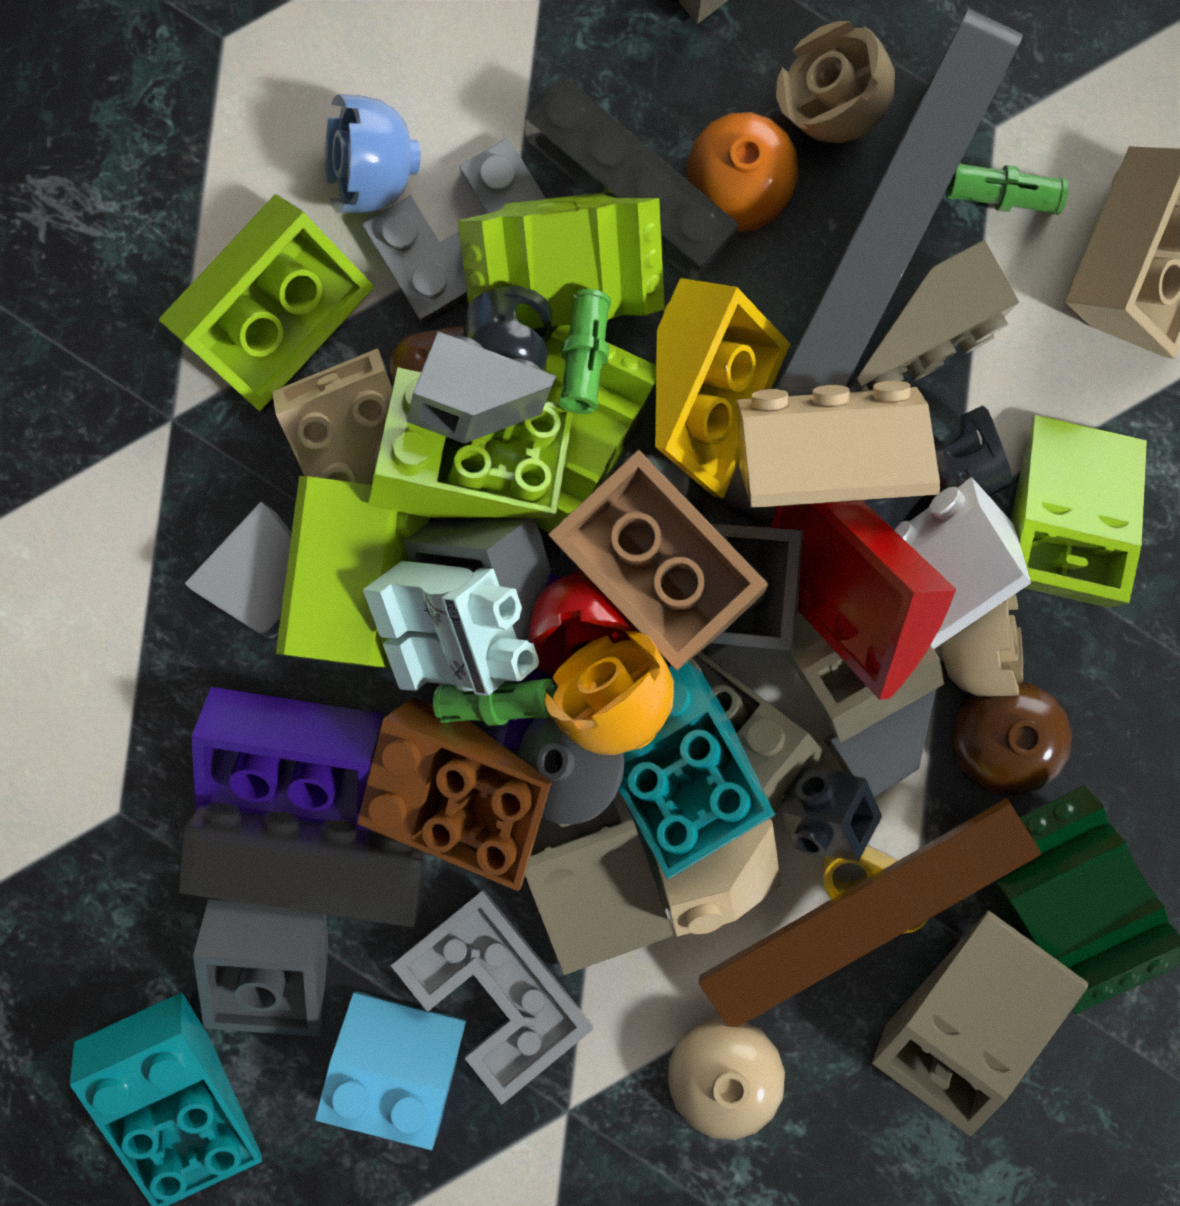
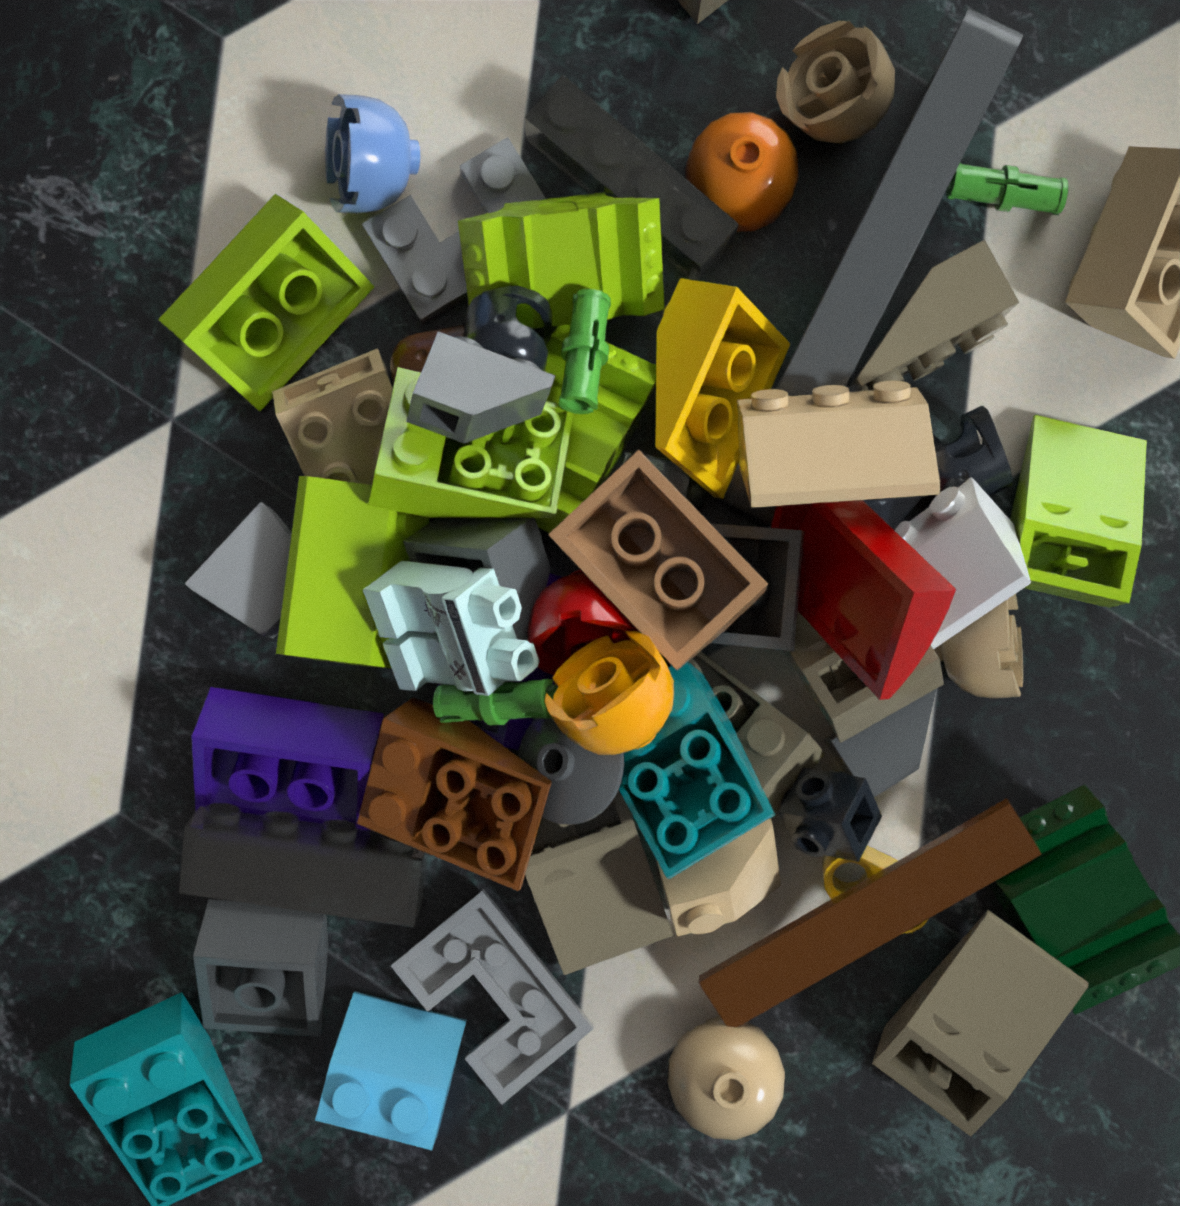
(1012, 740): reddish brown cylinder -> none

